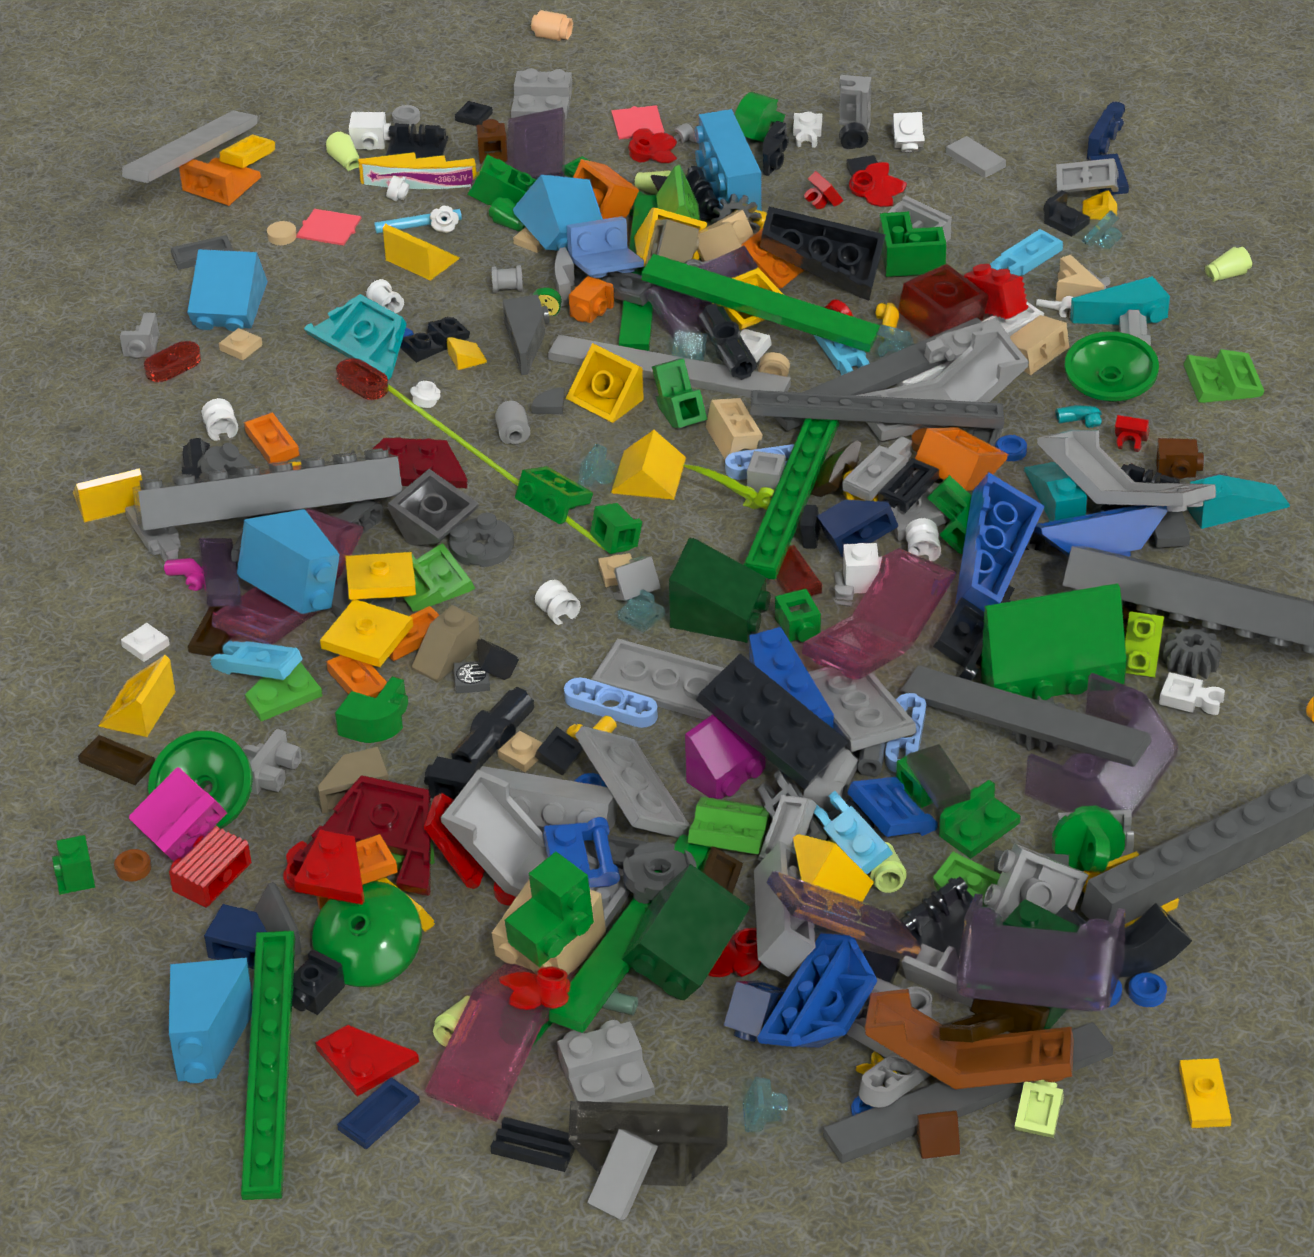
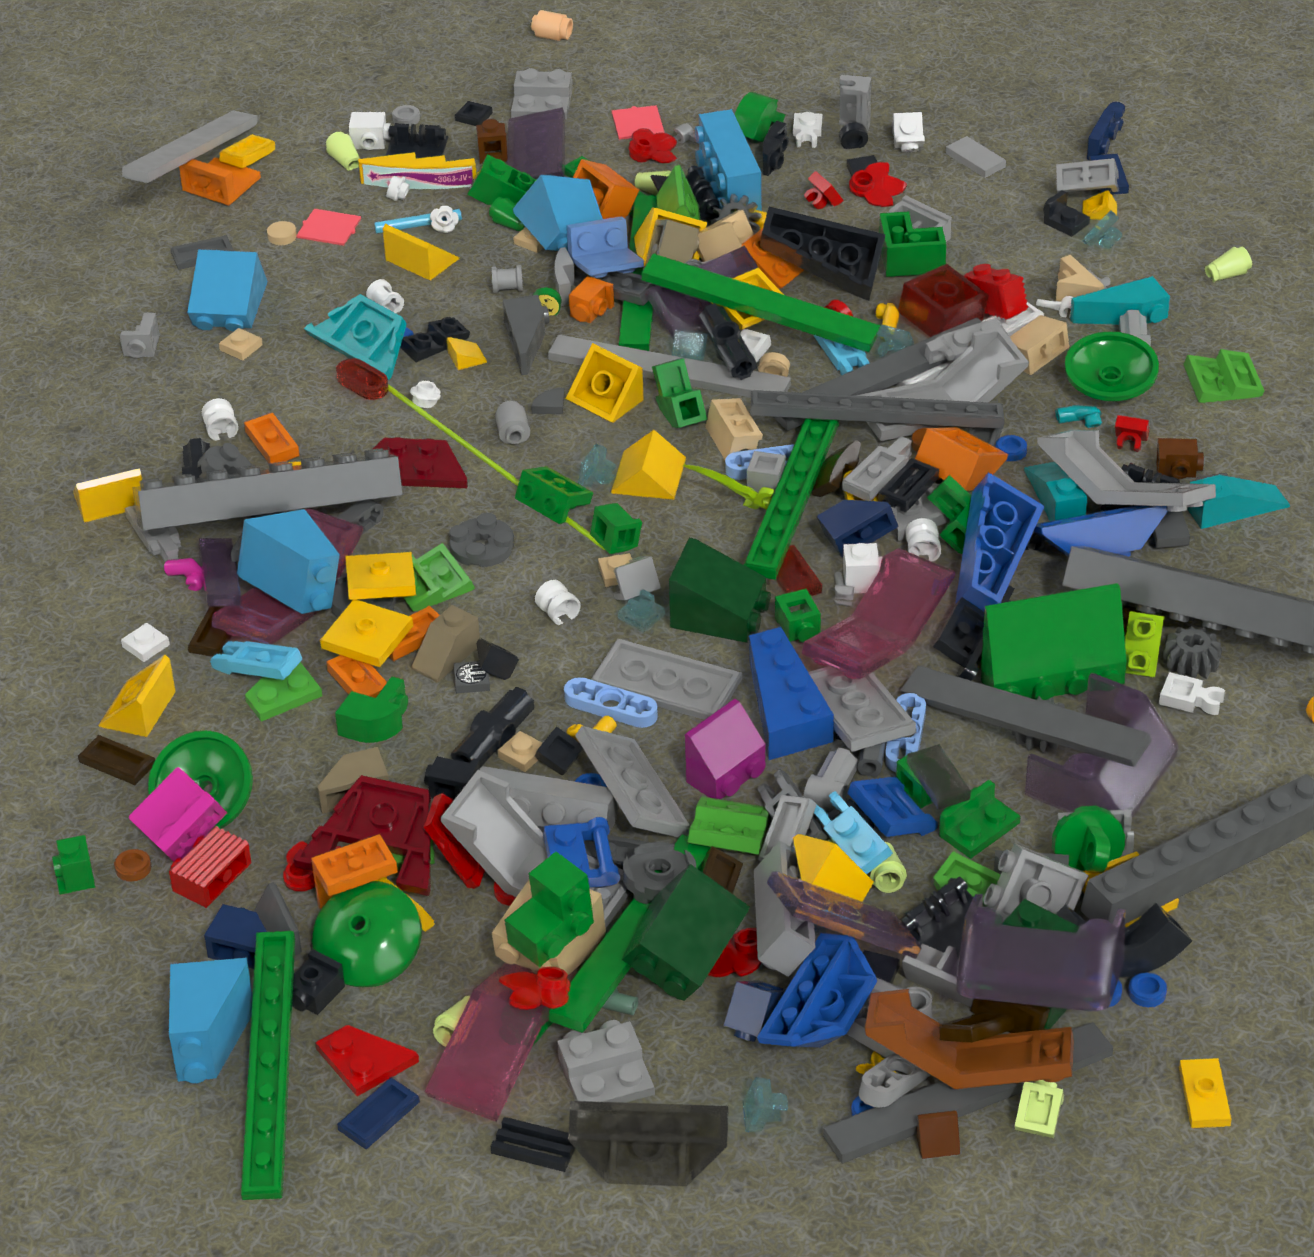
(172, 361): clear red plate -> none
(268, 757): light grey hips -> none
(332, 869): red wing -> none
(430, 509): flat silver slope -> none
(622, 1174): light grey tile -> none
(772, 721): black plate -> none
(810, 527): black tile -> none
(1028, 253): medium azure hinge -> none

